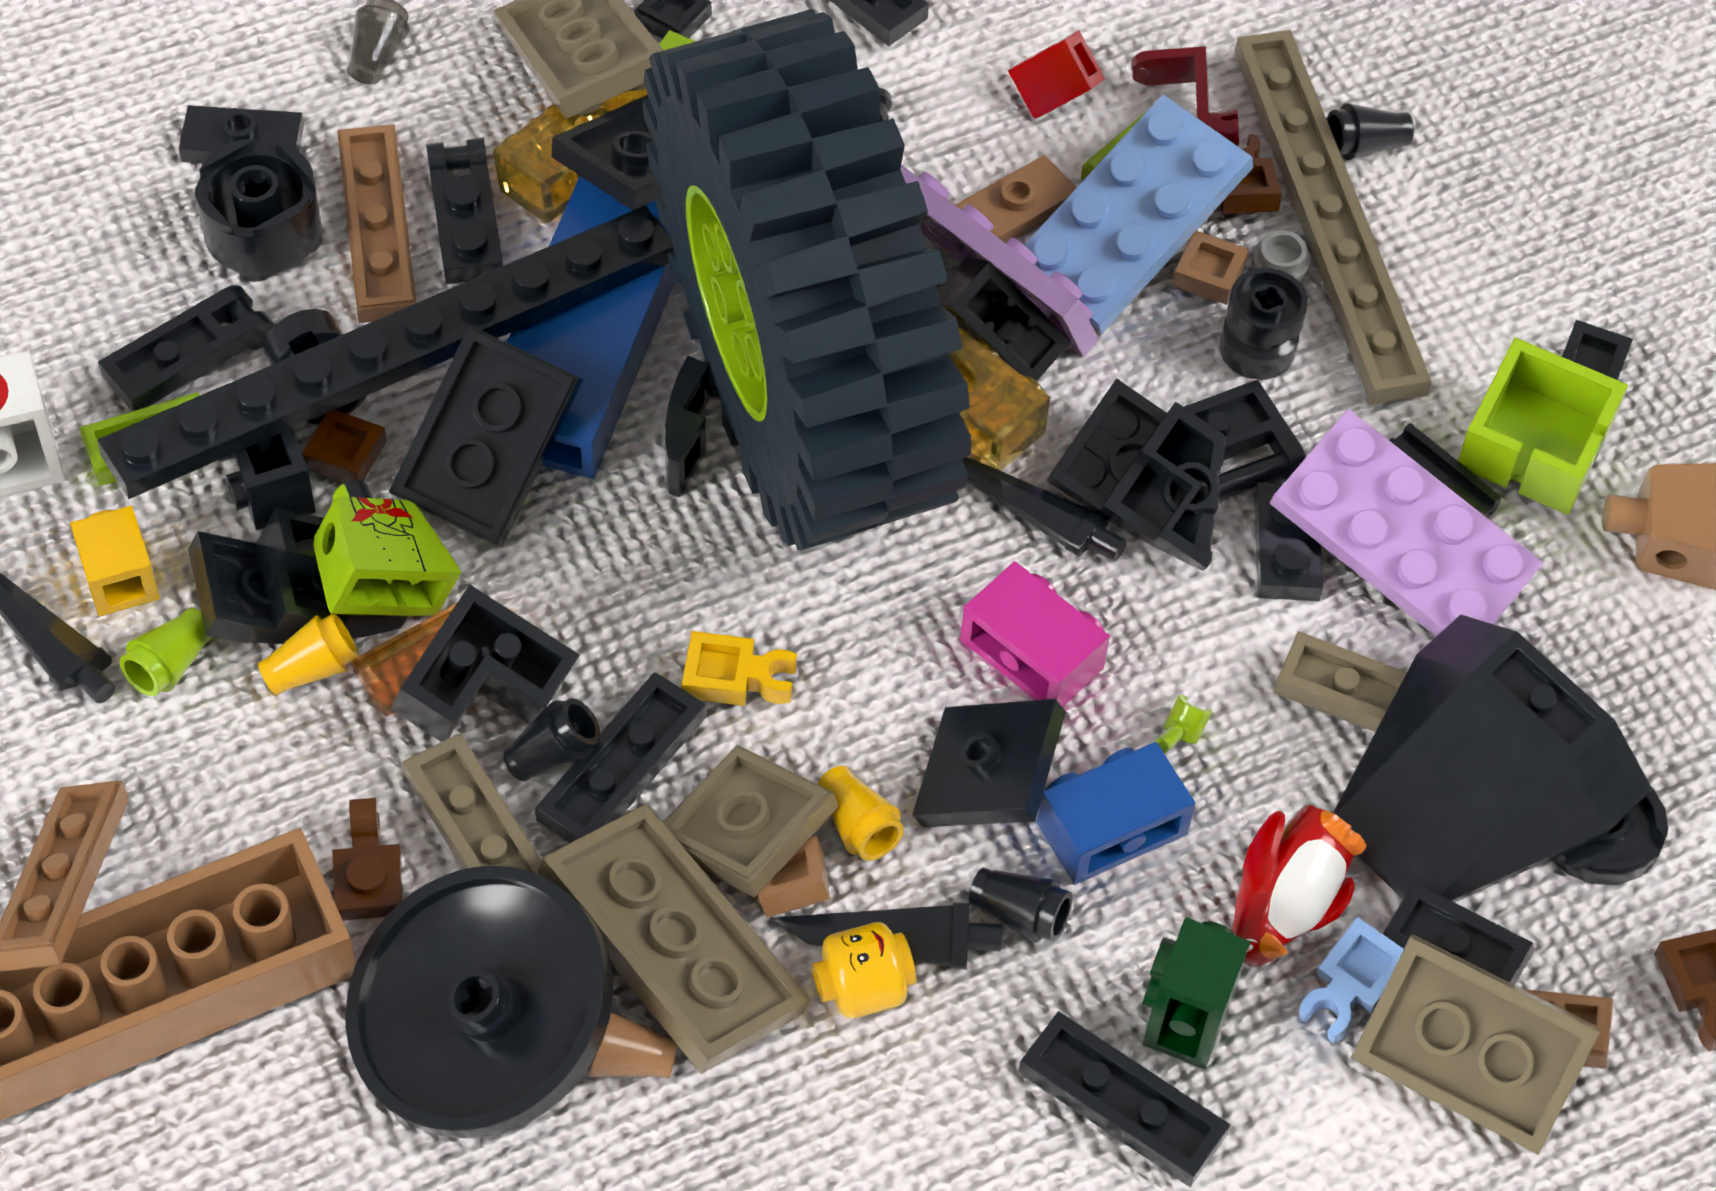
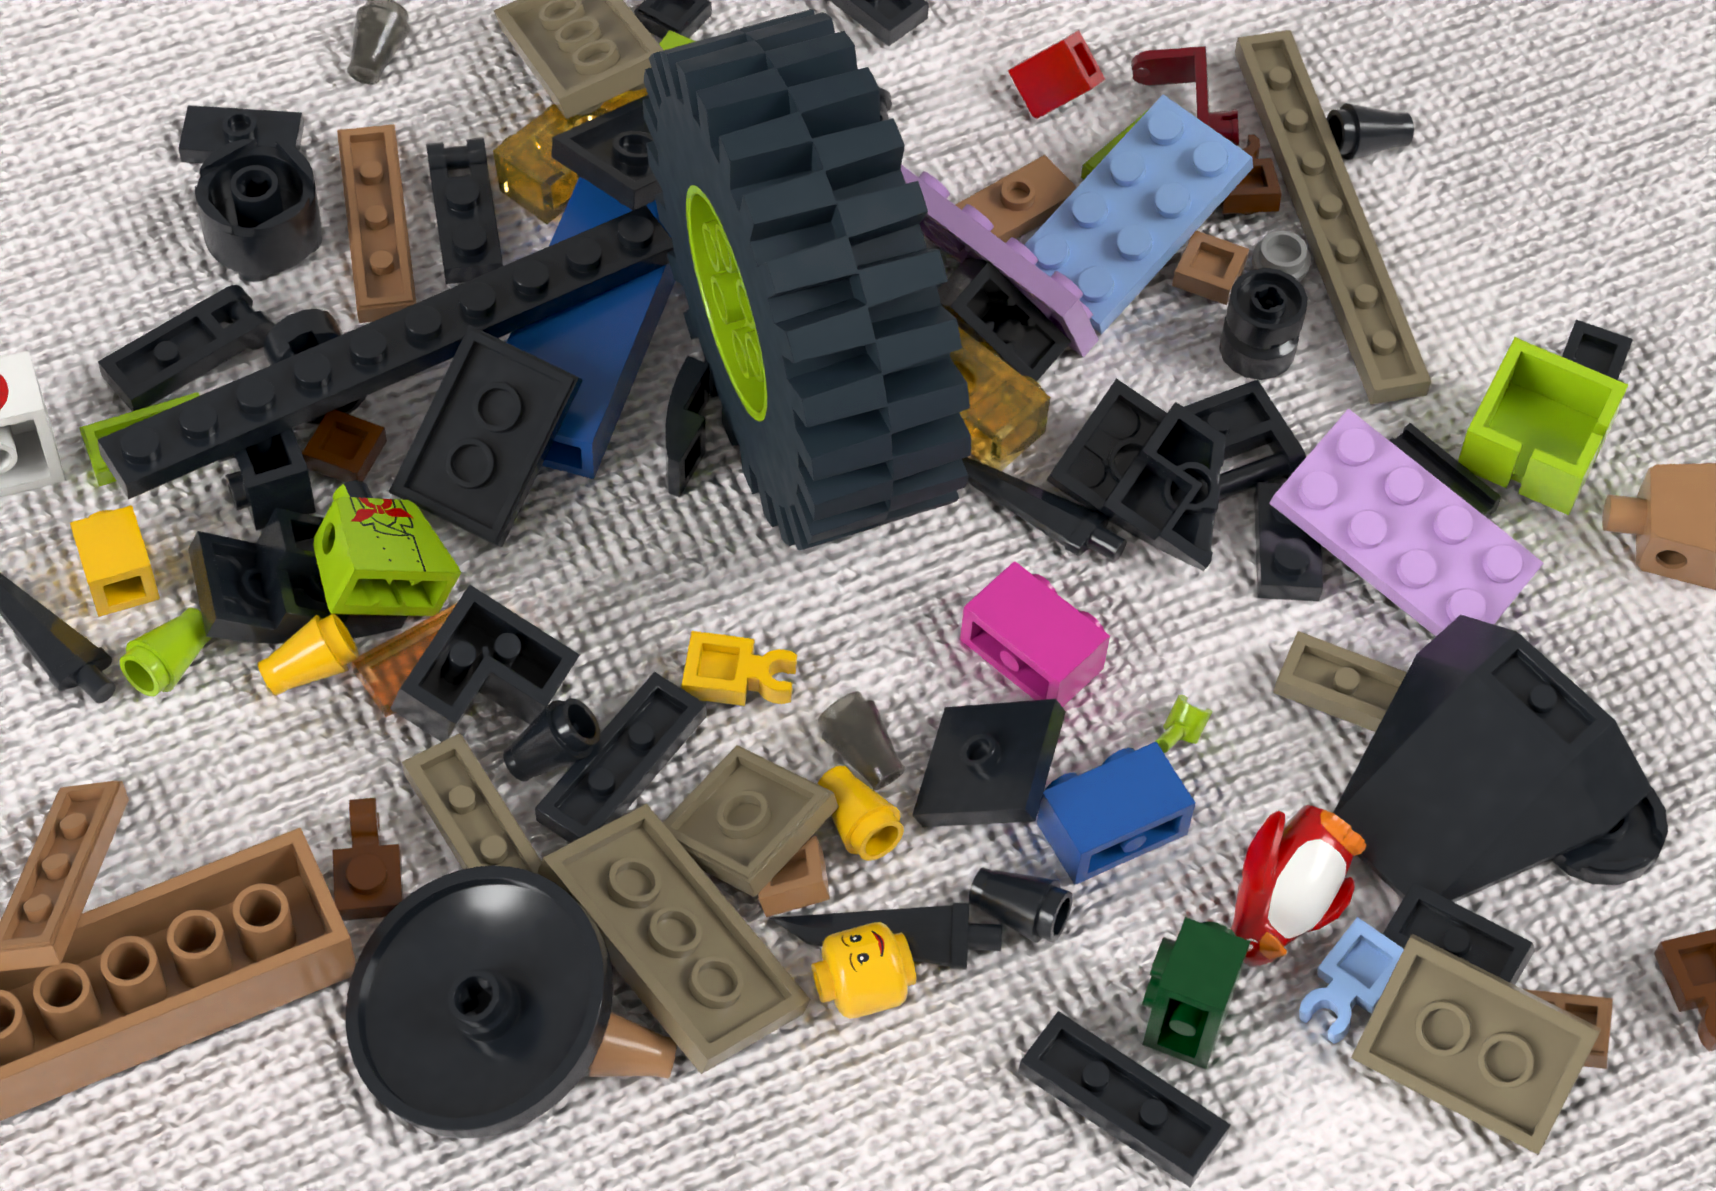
(860, 737): none -> clear smoke cone

